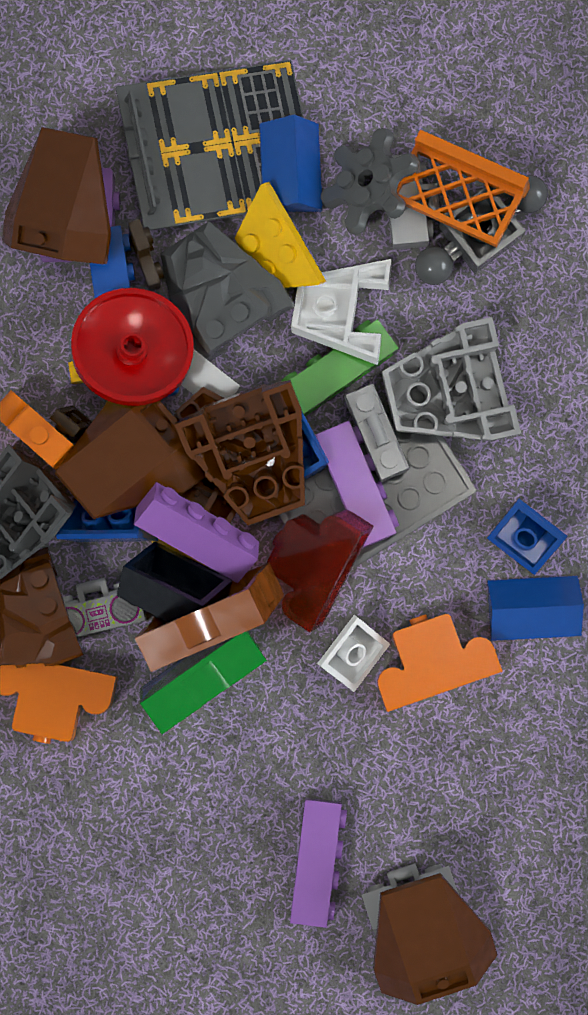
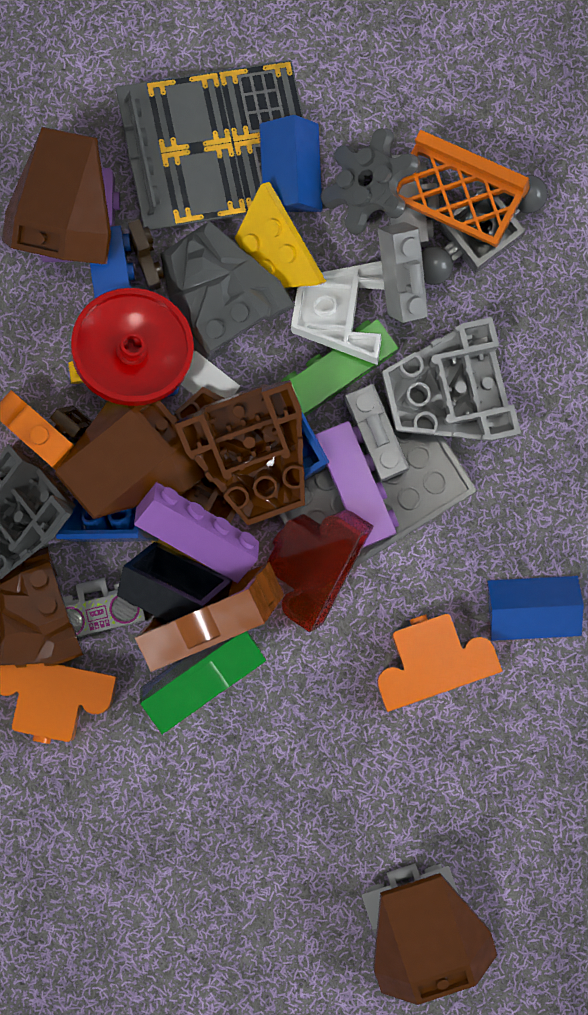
(316, 863): medium lavender brick -> none
(353, 653): white slope -> none
(403, 272): none -> light grey piece
(526, 536): blue slope -> none

